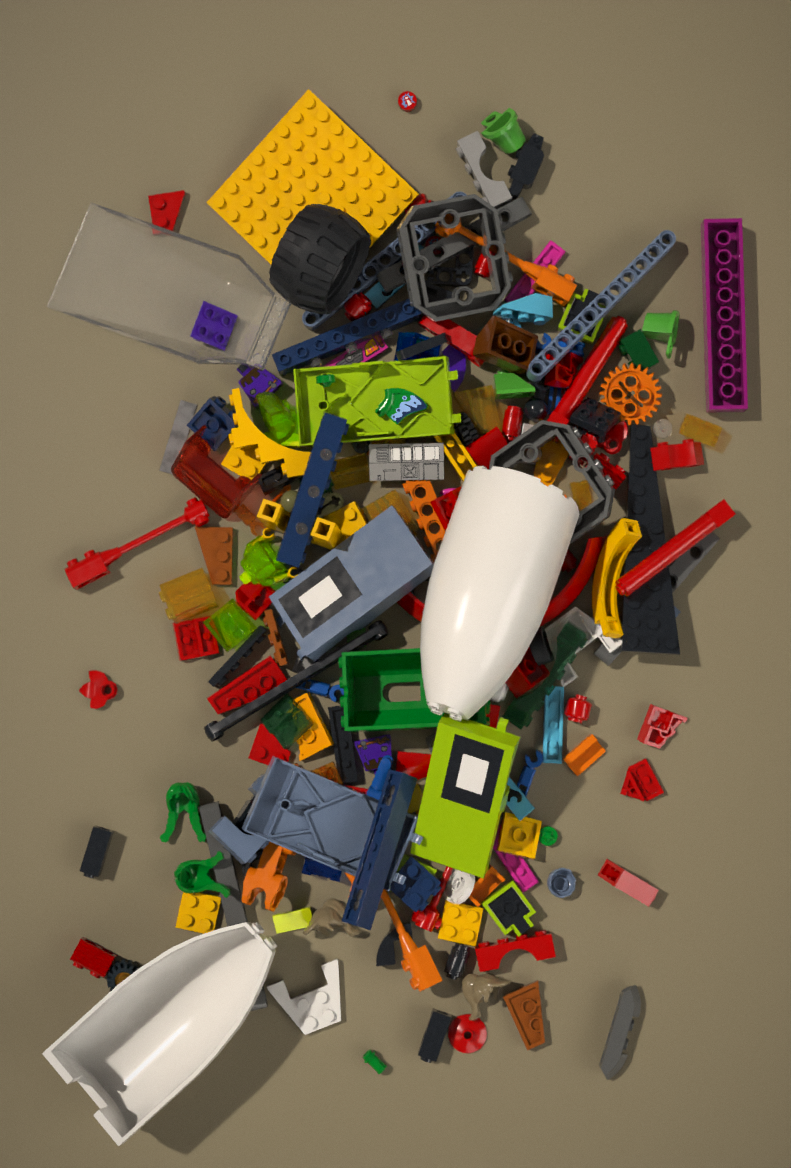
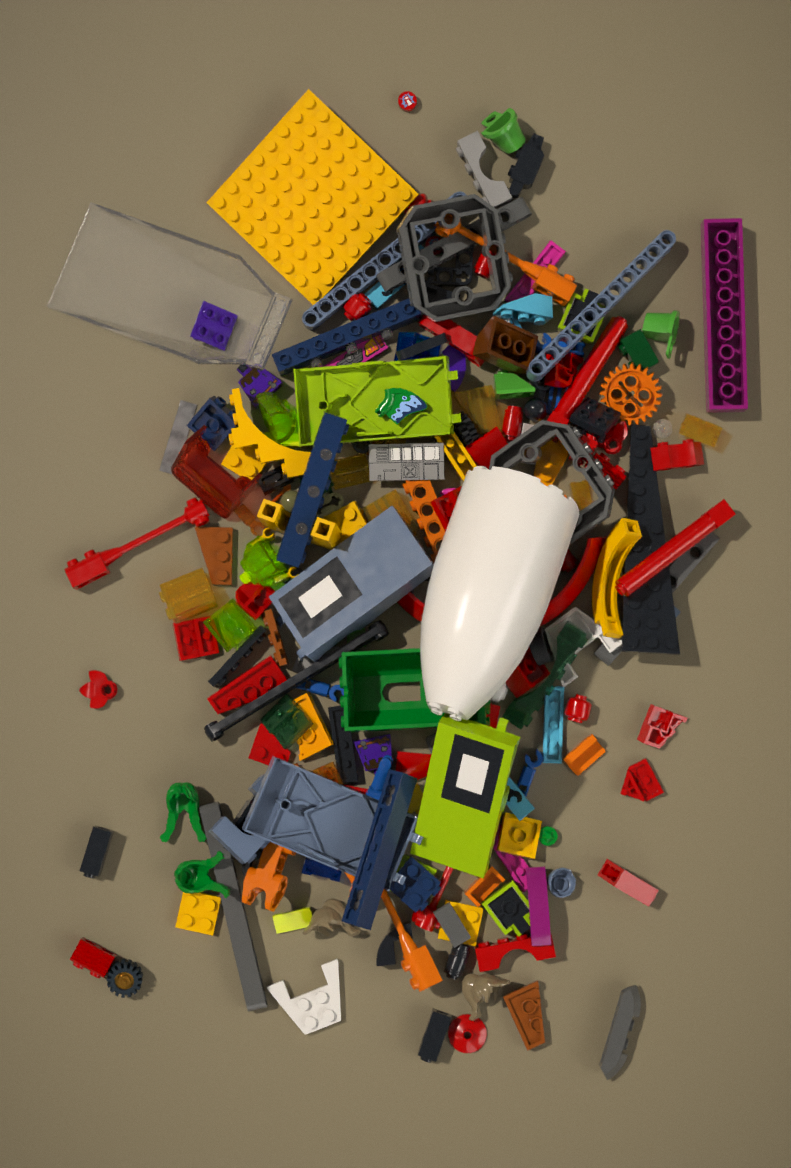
(163, 1025): white panel -> none
(166, 208): red wing -> none
(319, 258): black tyre -> none
(325, 380): green tile -> none
(374, 1061): green pin -> none
(452, 924): none -> dark grey slope
(459, 887): white plate -> none
(538, 906): none -> magenta slope

